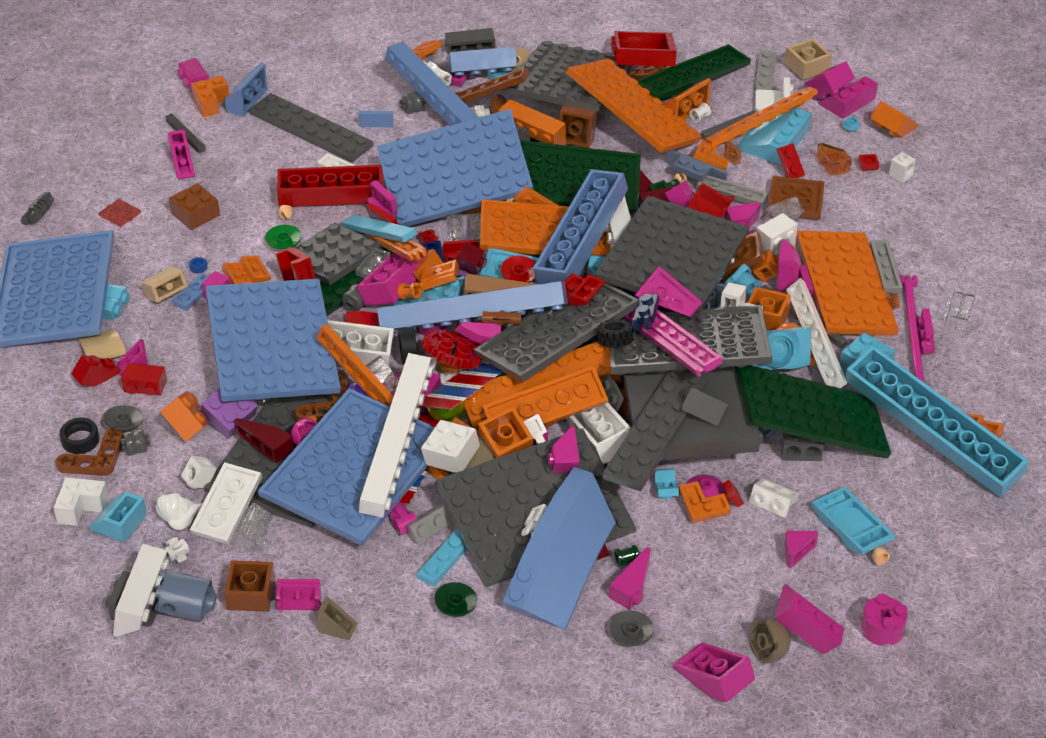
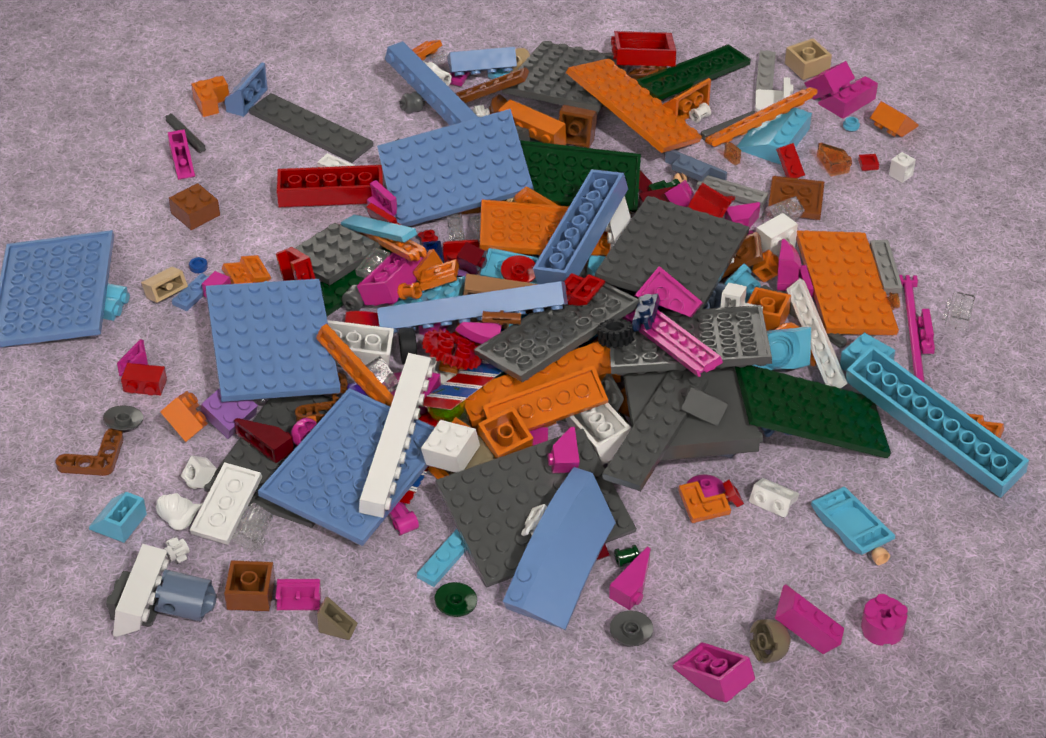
(37, 209): dark grey hinge -> none
(79, 446): black tyre -> none
(79, 496): white brick -> none
(94, 370): red slope -> none
(104, 346): tan slope -> none
(119, 213): clear red piece -> none
(135, 442): dark grey piece -> none
(191, 72): dark pink brick -> none
(283, 236): green dish -> none
(288, 212): light nougat hinge -> none
(376, 119): medium blue tile -> none
(429, 523): light grey plate -> none
(469, 40): dark grey brick -> none
(536, 428): white plate -> none
(665, 483): medium azure bracket -> none
(706, 154): orange plate -> none
(799, 544): dark pink slope -> none
(800, 449): dark grey brick -> none

